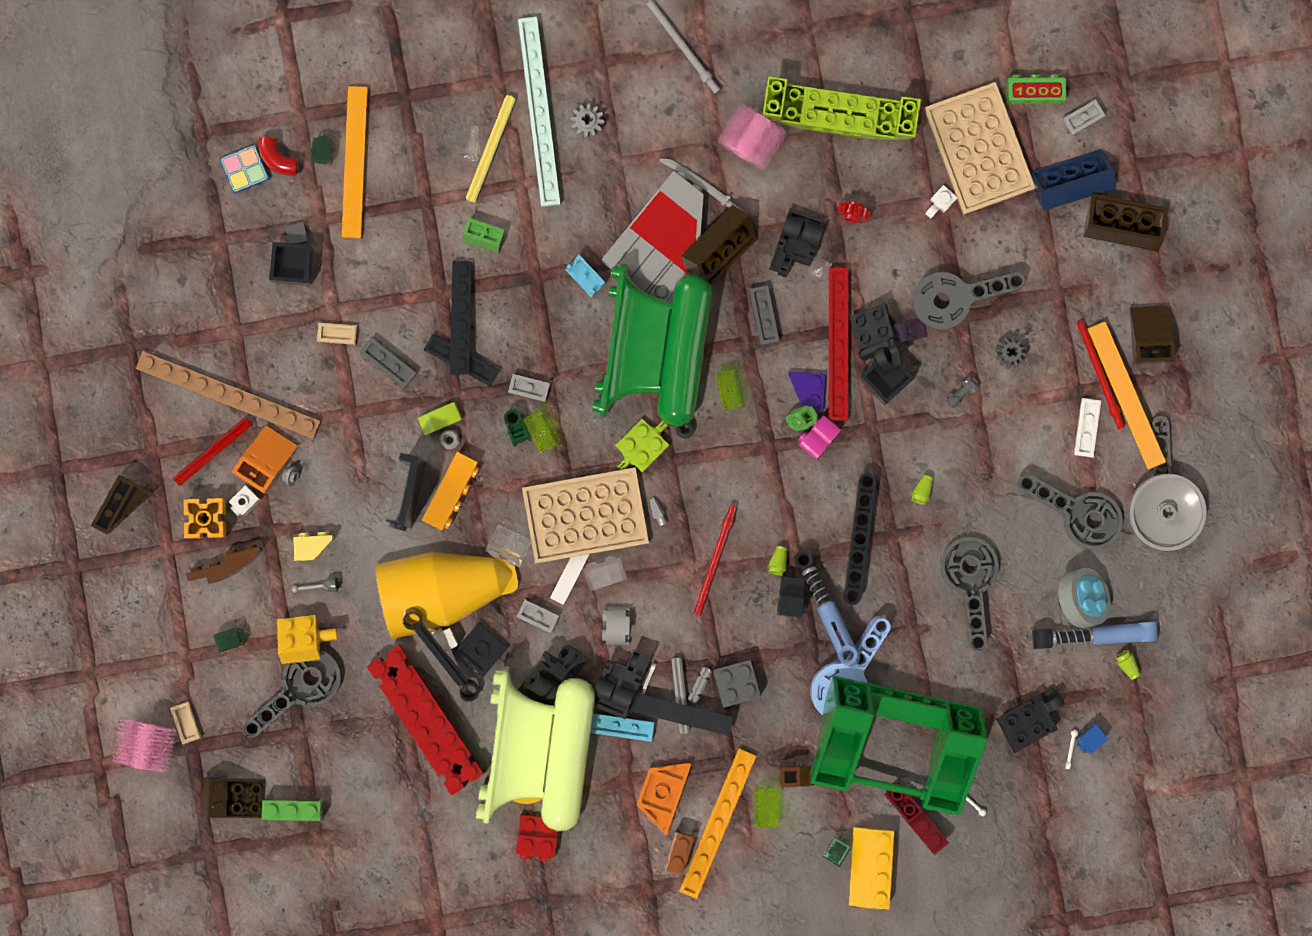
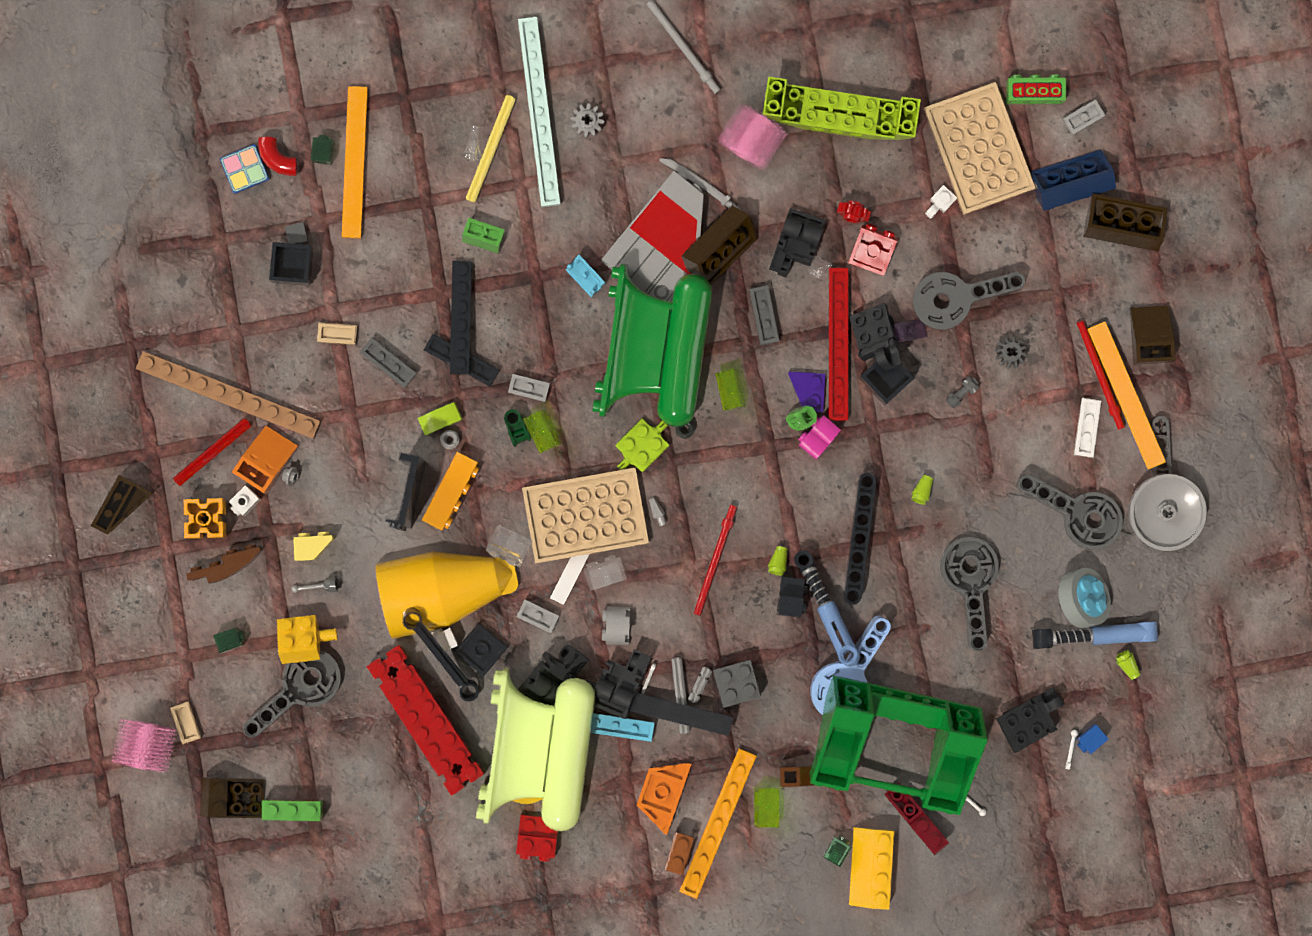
(873, 249): none -> plate

